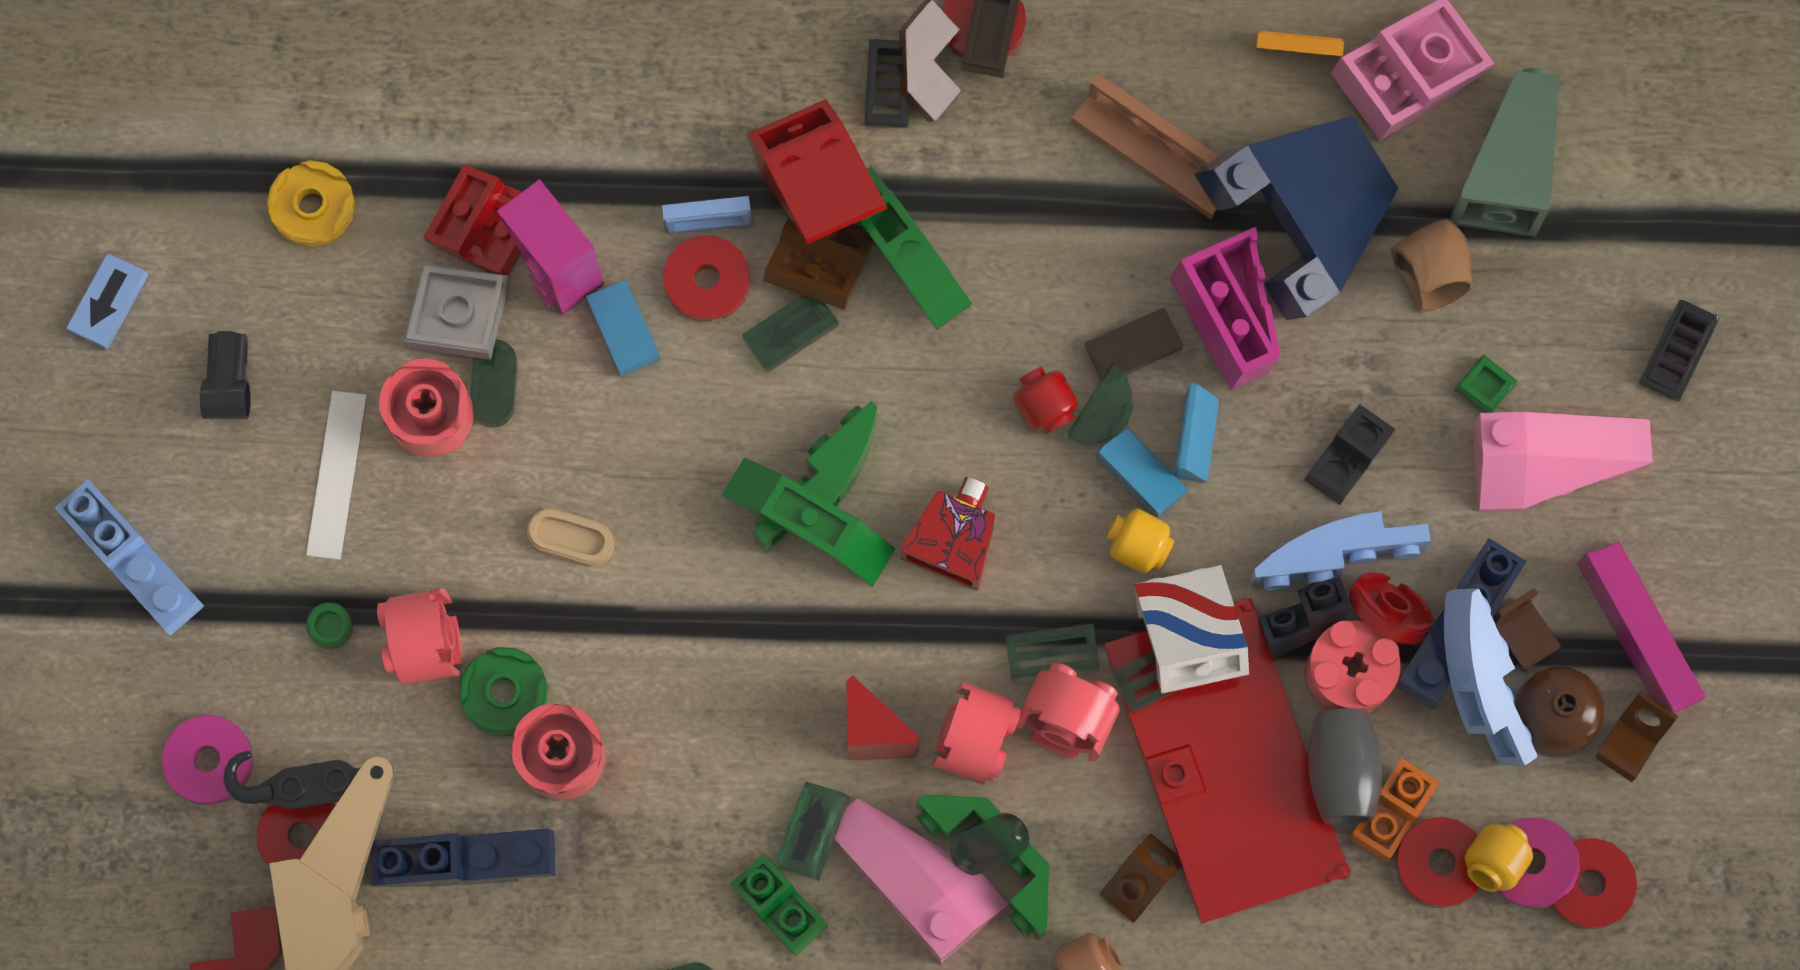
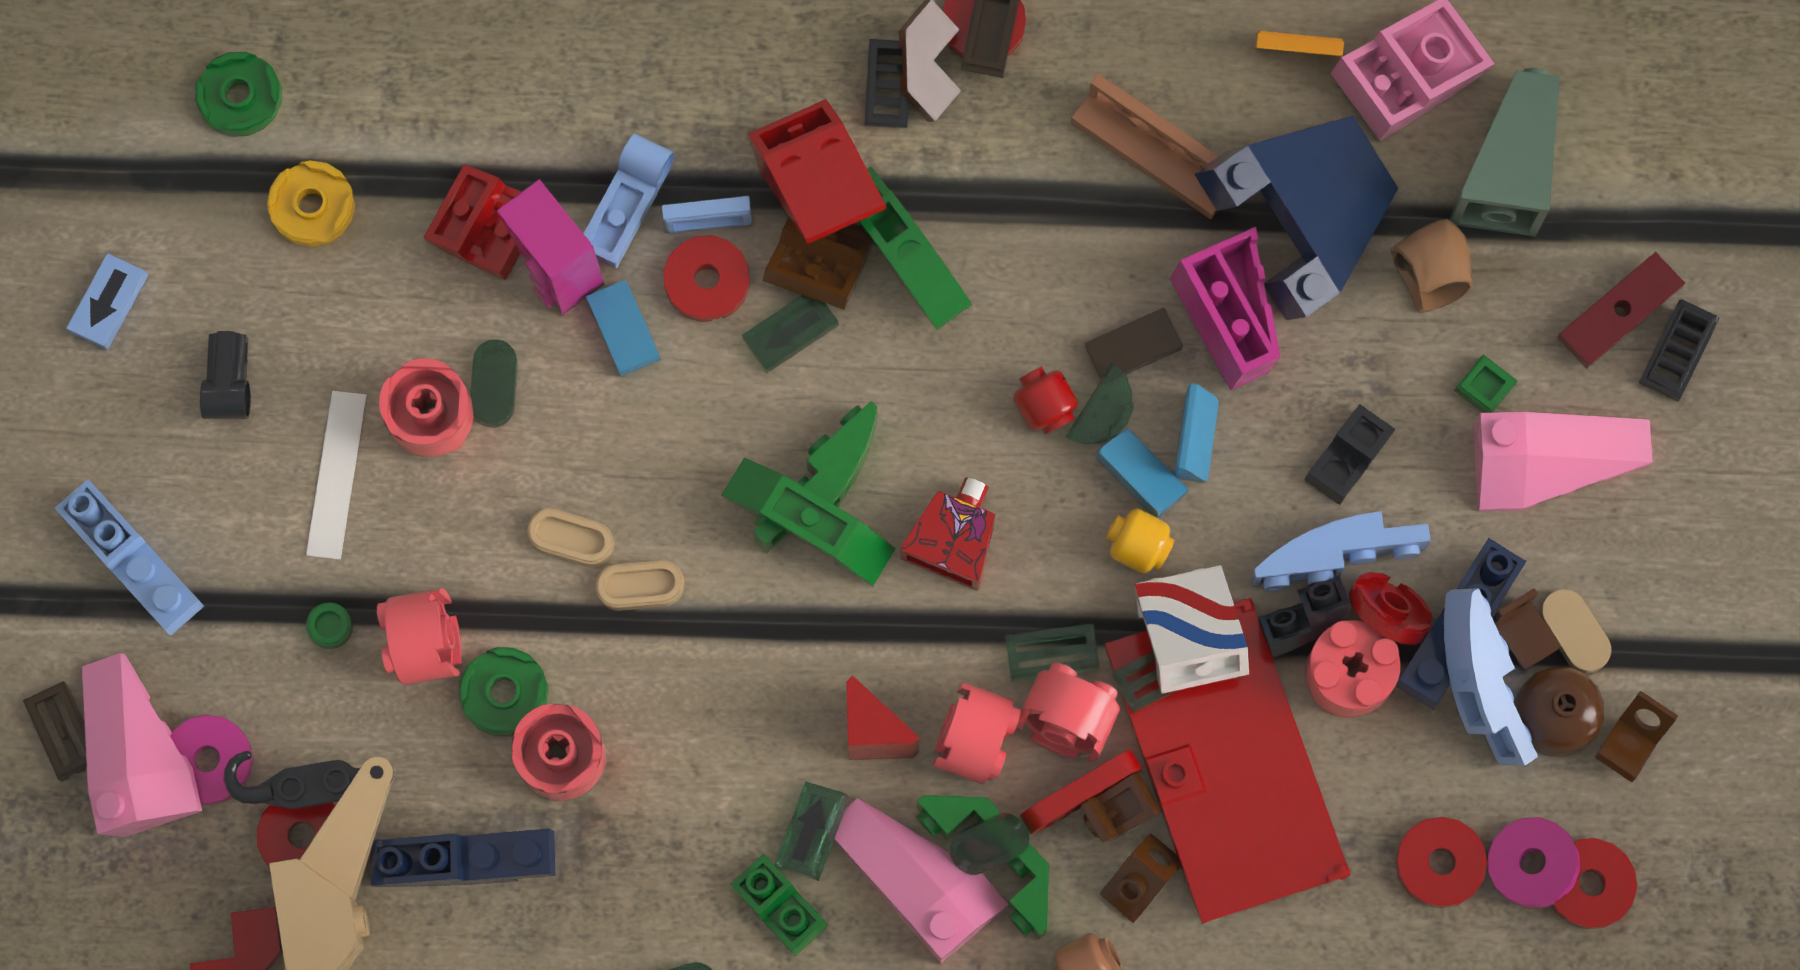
(77, 764): none -> dark brown tile
(131, 760): none -> bright pink wedge
(247, 116): none -> green tile
(456, 312): light grey tile -> none
(628, 198): none -> light blue plate
(640, 585): none -> tan tile
(1070, 797): none -> red beam
(1119, 809): none -> reddish brown bracket
(1345, 766): dark grey piece -> none
(1398, 807): orange slope -> none
(1498, 857): yellow head -> none
(1576, 630): none -> tan tile
(1637, 294): none -> dark red tile
(1640, 628): dark pink panel -> none

